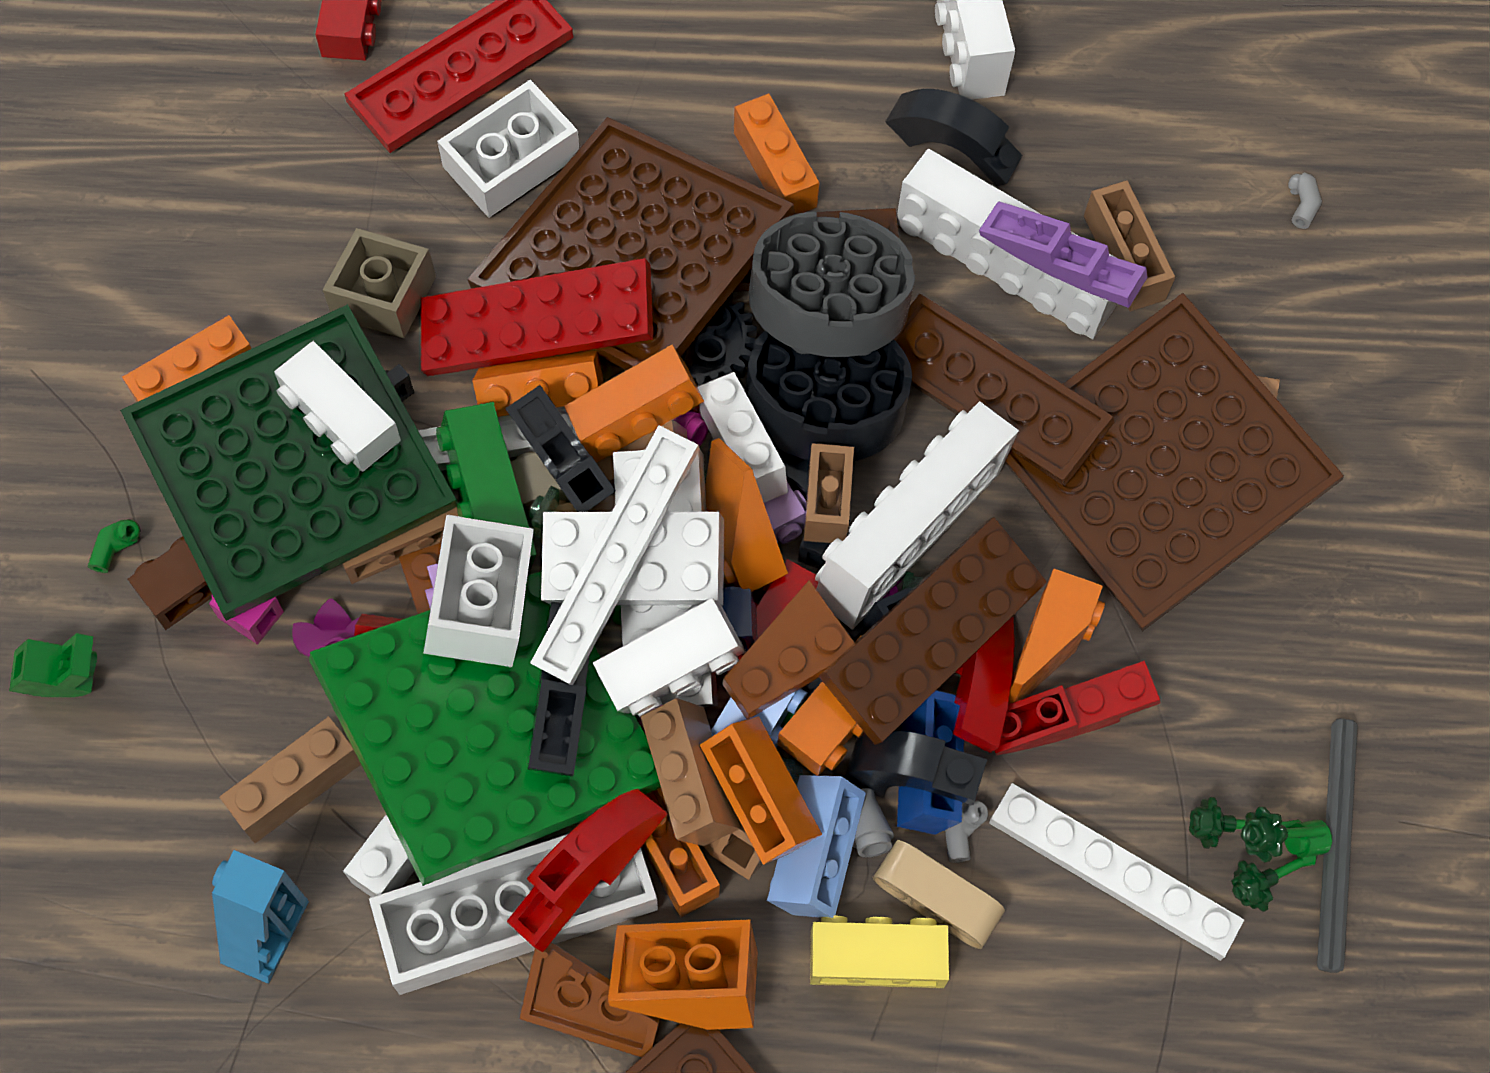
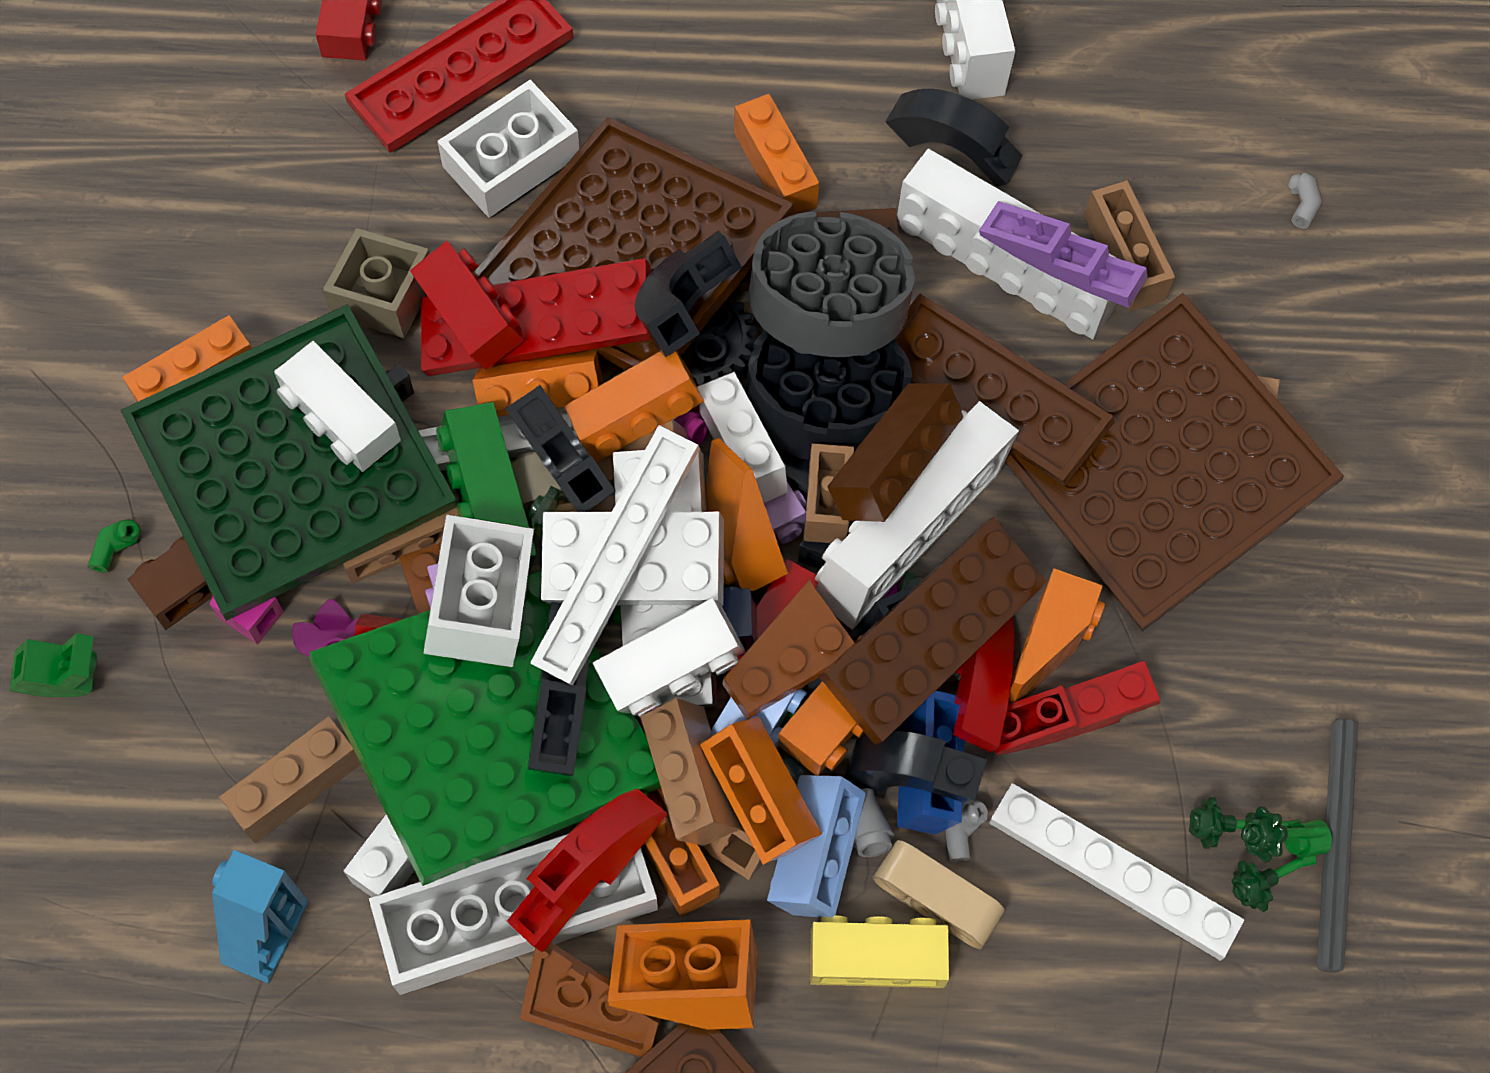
(468, 304): none -> red brick
(675, 287): none -> black arch
(895, 452): none -> reddish brown brick

